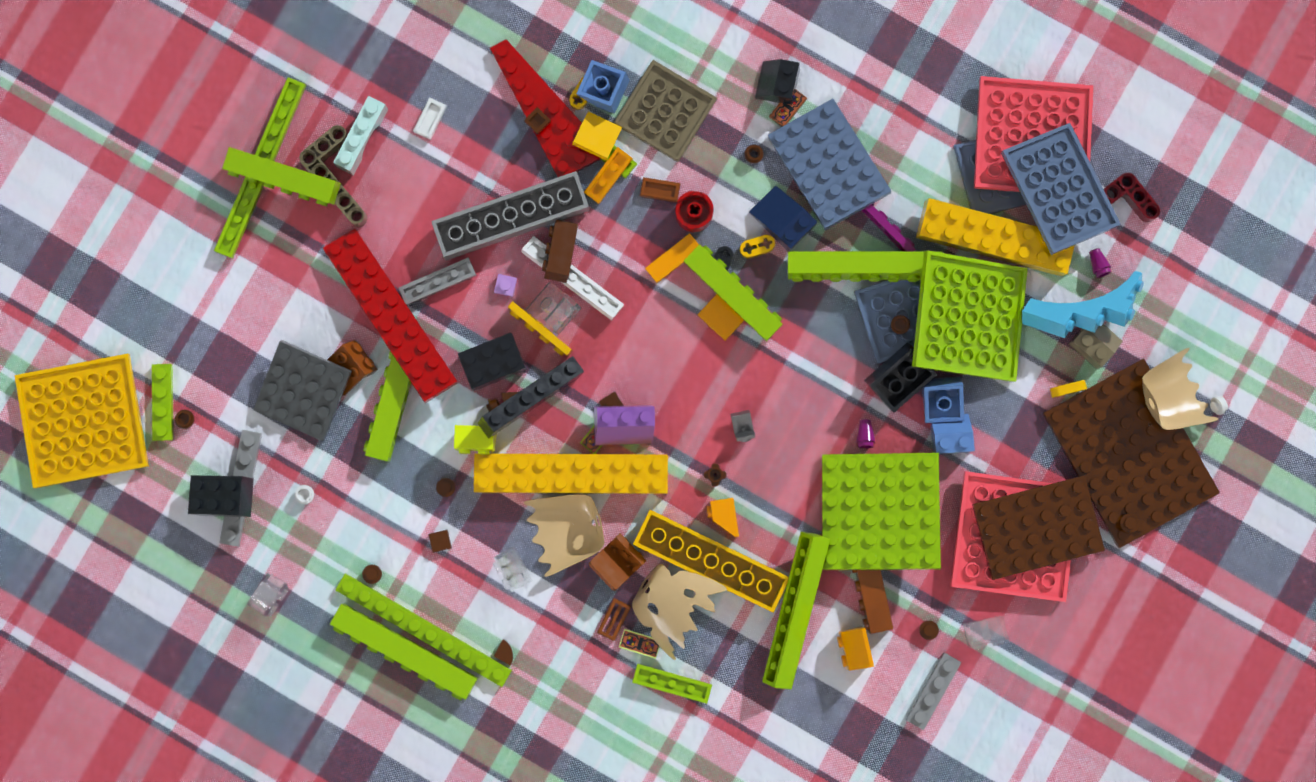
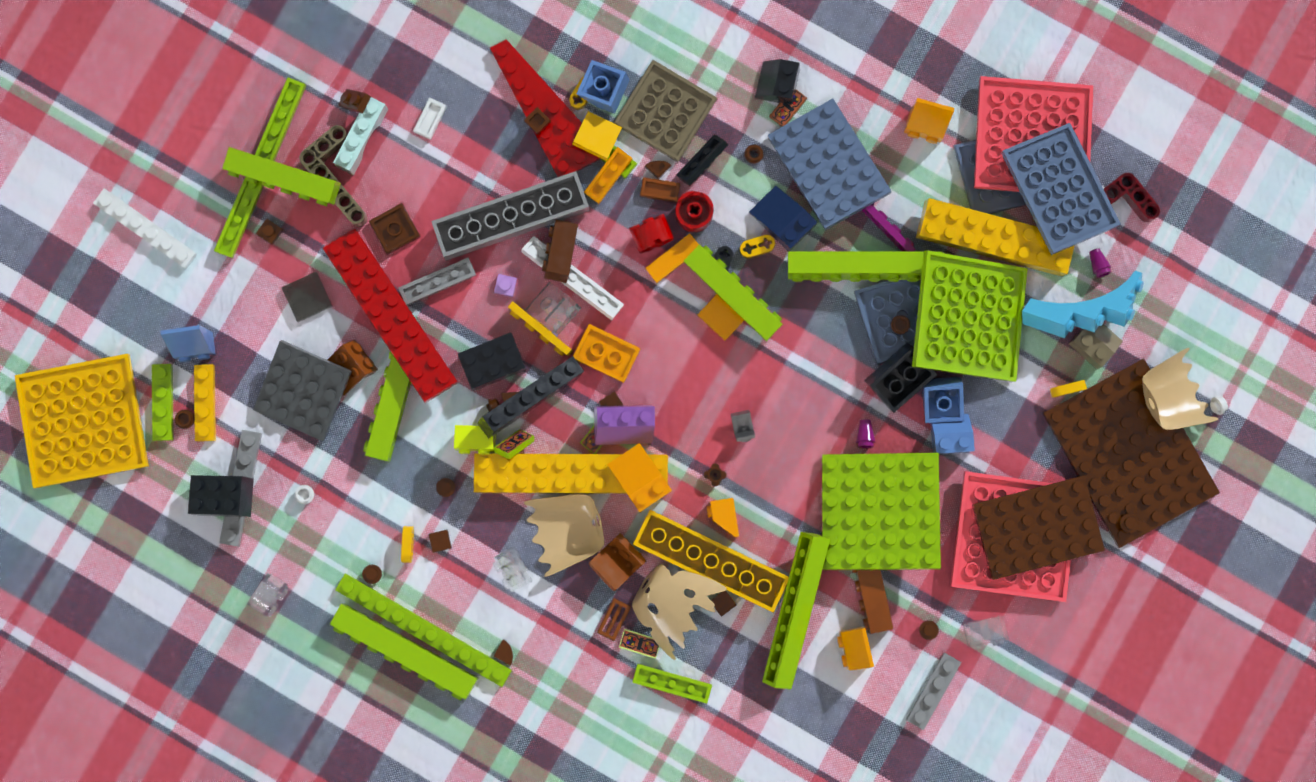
(145, 228): none -> white plate
(189, 343): none -> medium blue slope
(204, 402): none -> yellow plate
(269, 231): none -> reddish brown plate
(307, 296): none -> clear smoke tile
(354, 100): none -> reddish brown plate
(394, 228): none -> reddish brown tile
(407, 544): none -> yellow beam
(514, 444): none -> tile
(606, 353): none -> light orange plate
(639, 477): none -> light orange slope
(651, 234): none -> red brick
(658, 168): none -> reddish brown tile
(702, 160): none -> black plate
(723, 603): none -> reddish brown tile
(928, 120): none -> light orange slope

